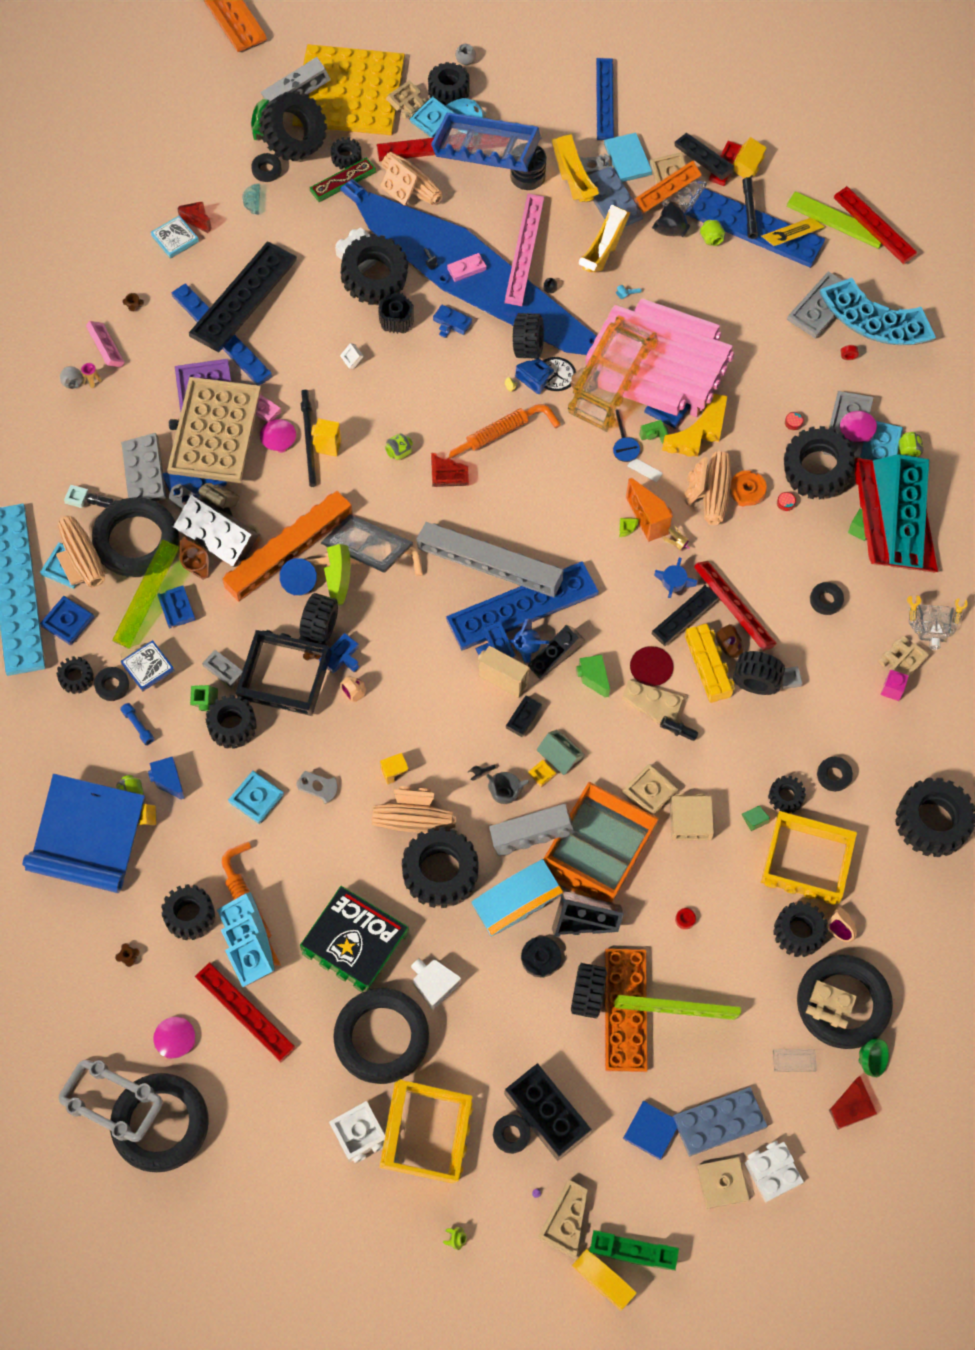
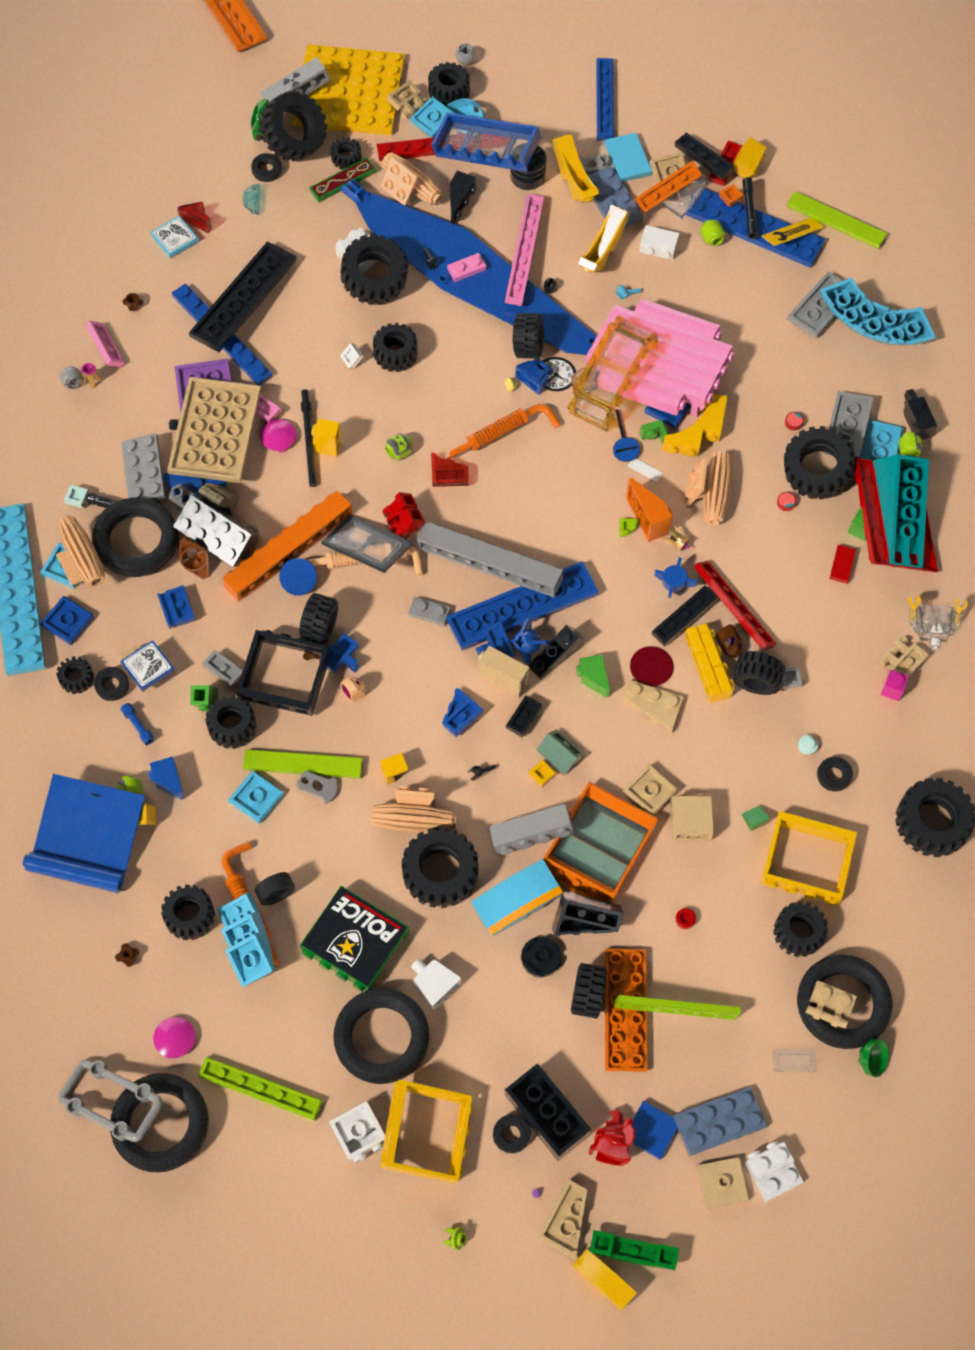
(145, 594): clear neon green plate -> none
(245, 1012): red tile -> none
(260, 1088): none -> lime tile
(274, 888): none -> black tyre
(298, 763): none -> lime tile
(338, 572): lime slope -> none
(395, 335): none -> black tyre
(396, 313): black brick -> none
(403, 515): none -> red legs
(429, 611): none -> light grey plate
(452, 320): blue plate -> none
(461, 189): none -> black slope
(461, 713): none -> blue wing
(505, 787): dark grey hair -> none
(614, 1140): none -> red helmet
(659, 242): none -> white brick
(672, 221): black piece -> none
(678, 728): black axle -> none
(731, 195): none -> orange plate
(752, 480): orange plate -> none
(787, 806): black tyre -> none
(807, 745): none -> light aqua plate
(826, 609): black tyre -> none
(841, 925): rock -> none
(842, 564): none -> red tile
(849, 352): red tile -> none
(852, 1106): clear red wing -> none
(858, 426): dark pink dish -> none
(875, 225): red tile -> none
(919, 415): none -> black hinge

